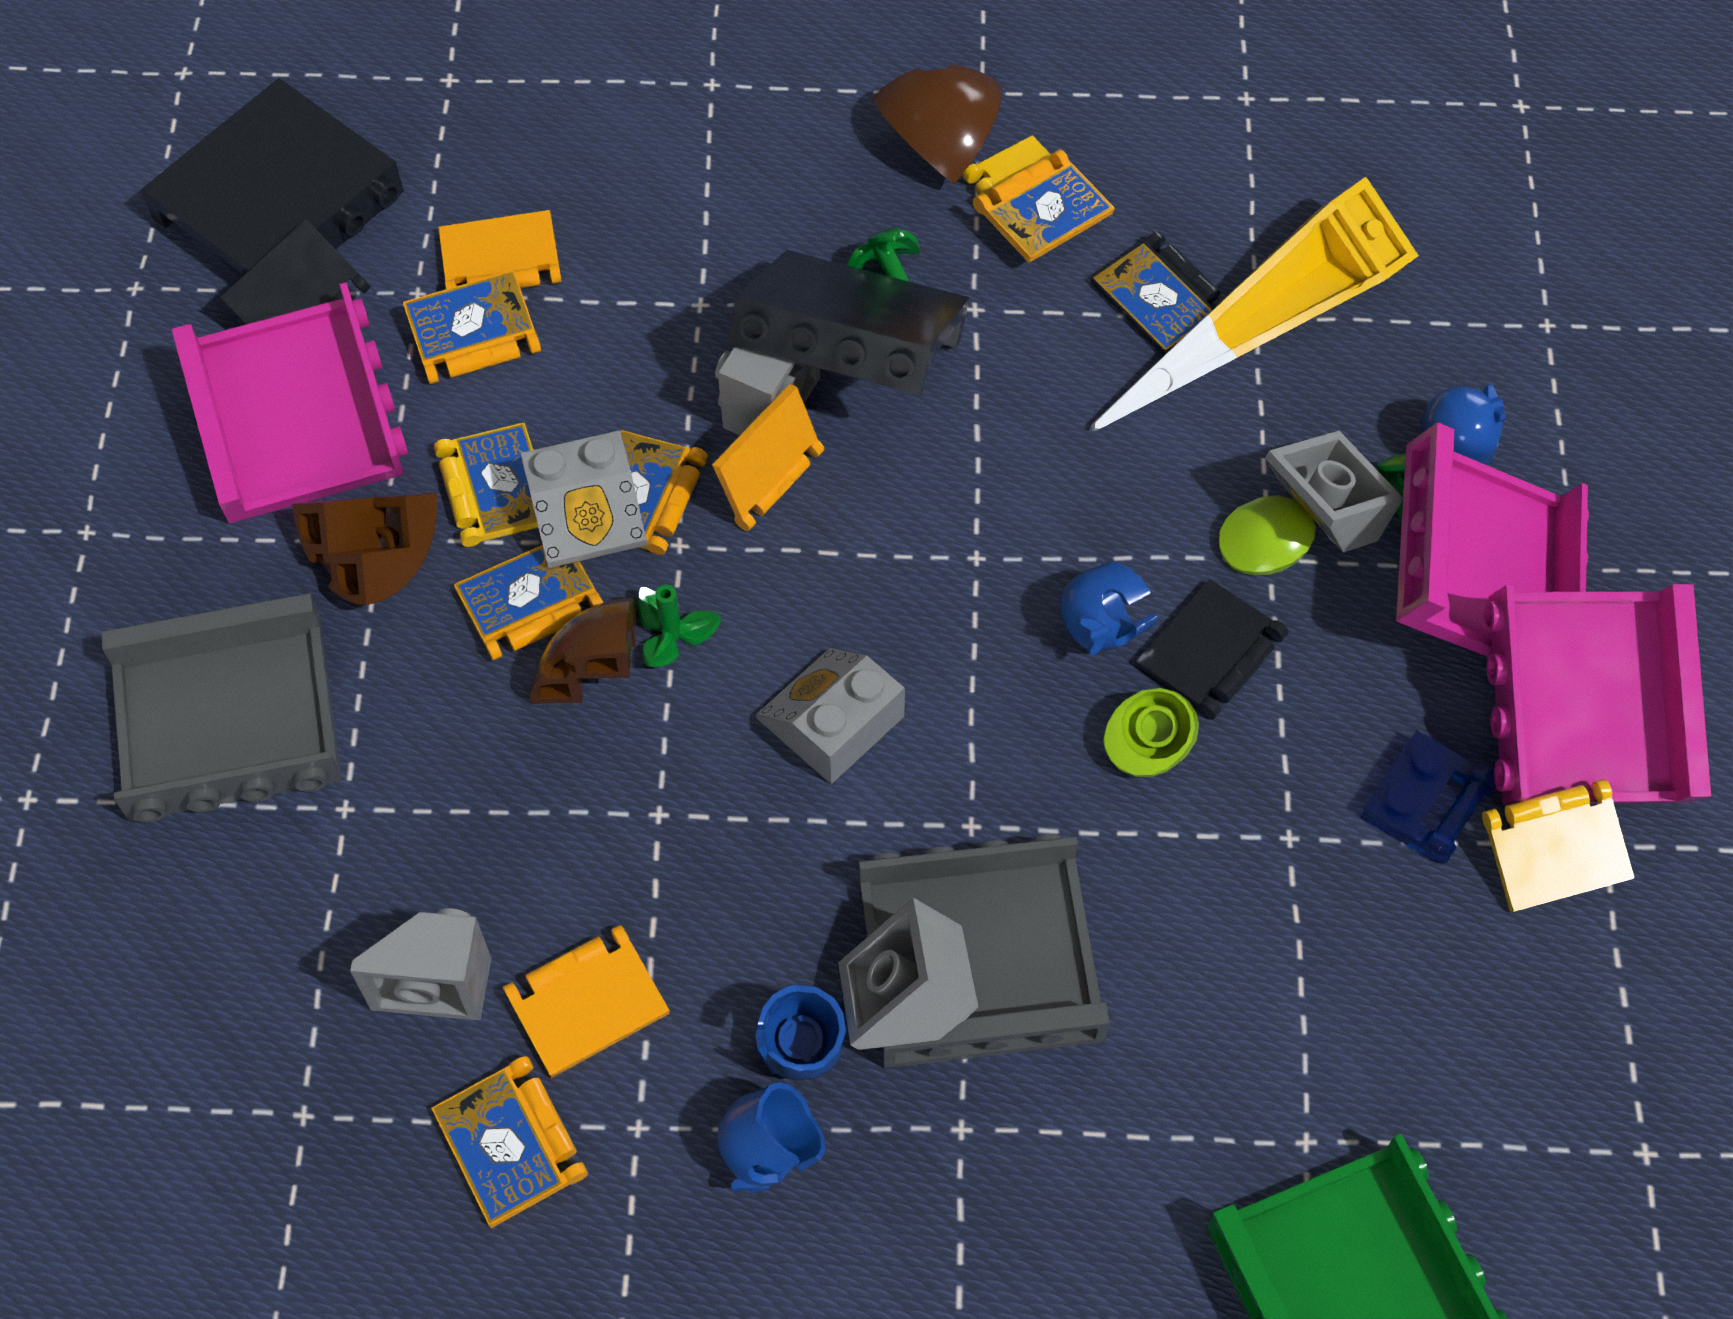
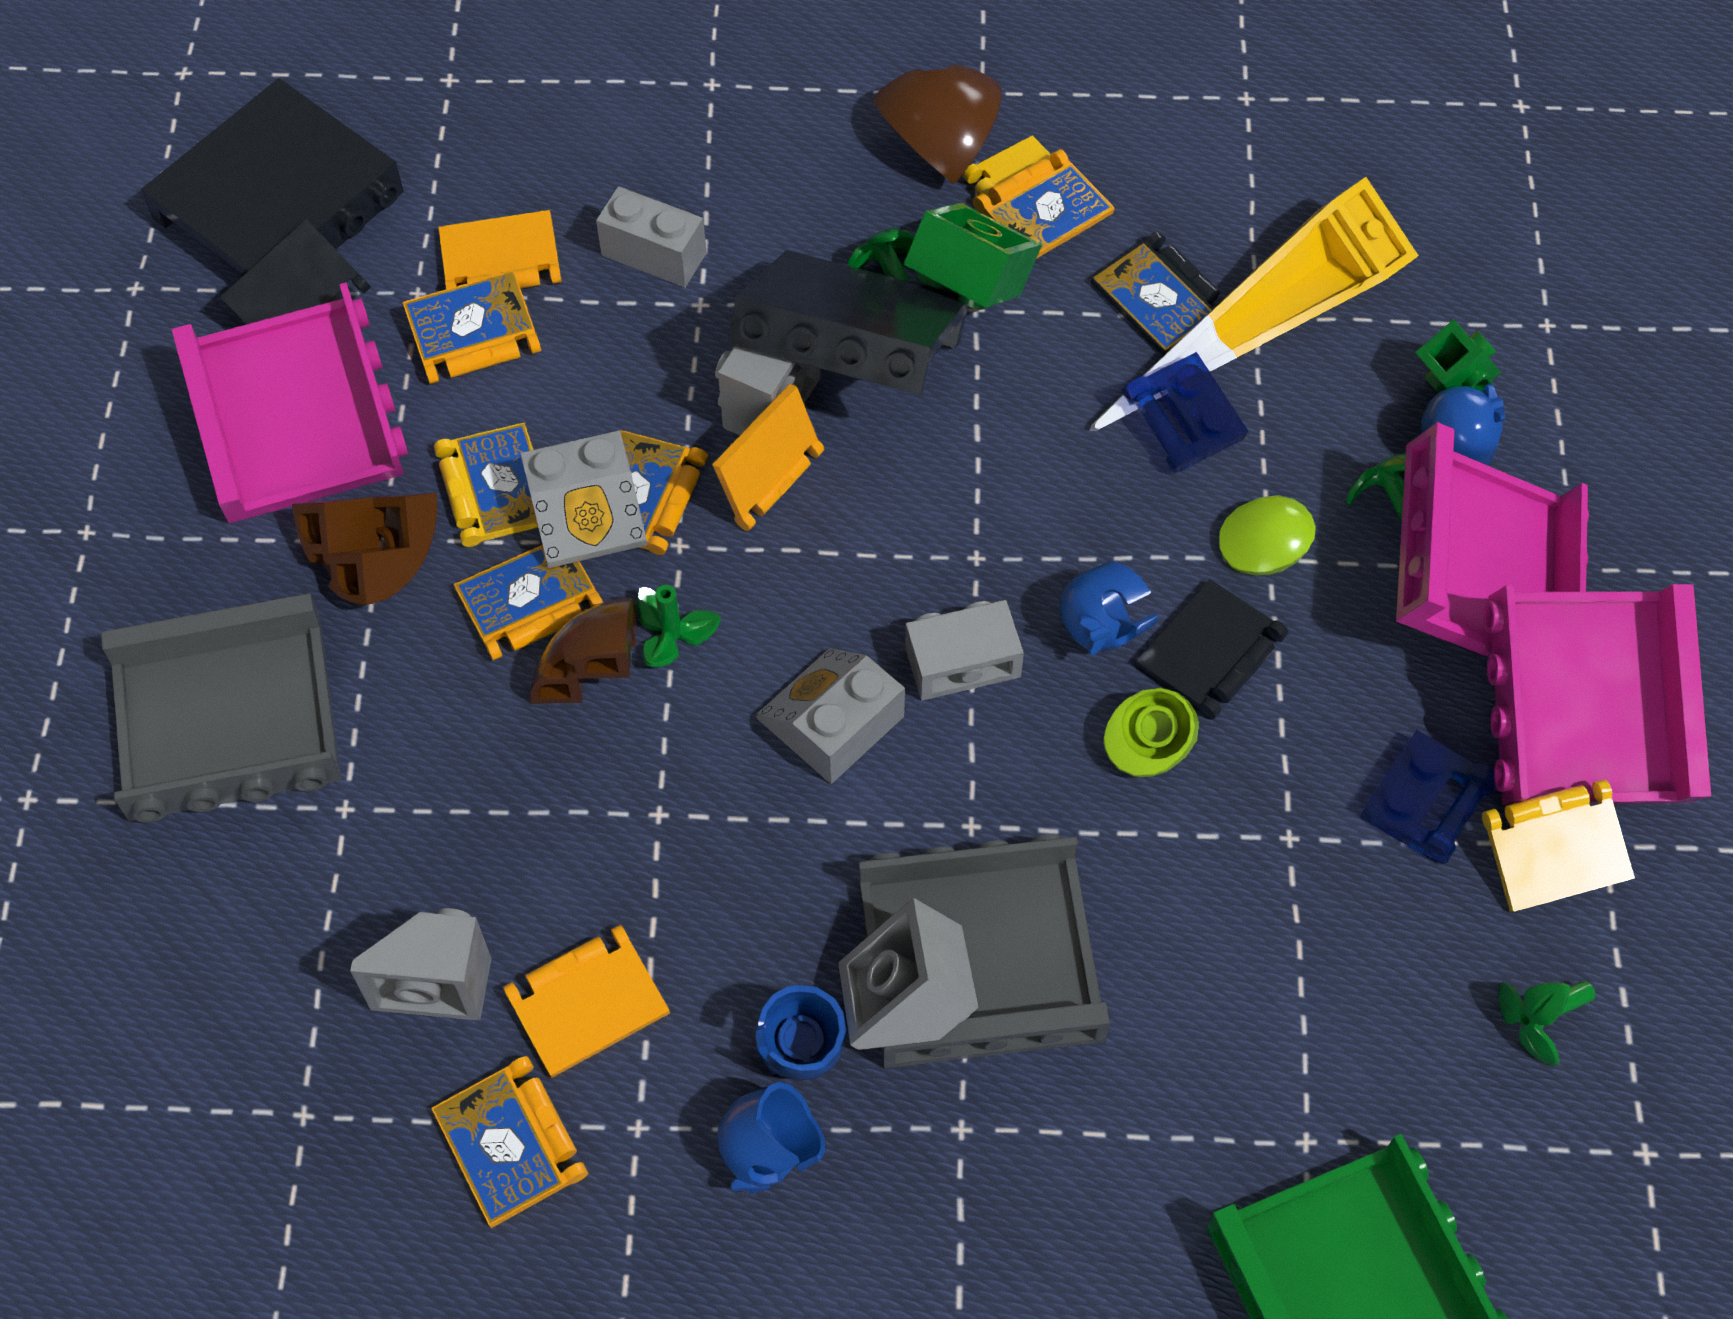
(651, 236): none -> light grey brick
(963, 649): none -> light grey brick
(971, 255): none -> green brick
(1197, 406): none -> clear blue plate
(1337, 488): light grey slope -> none
(1458, 359): none -> green brick
(1541, 1007): none -> green plant

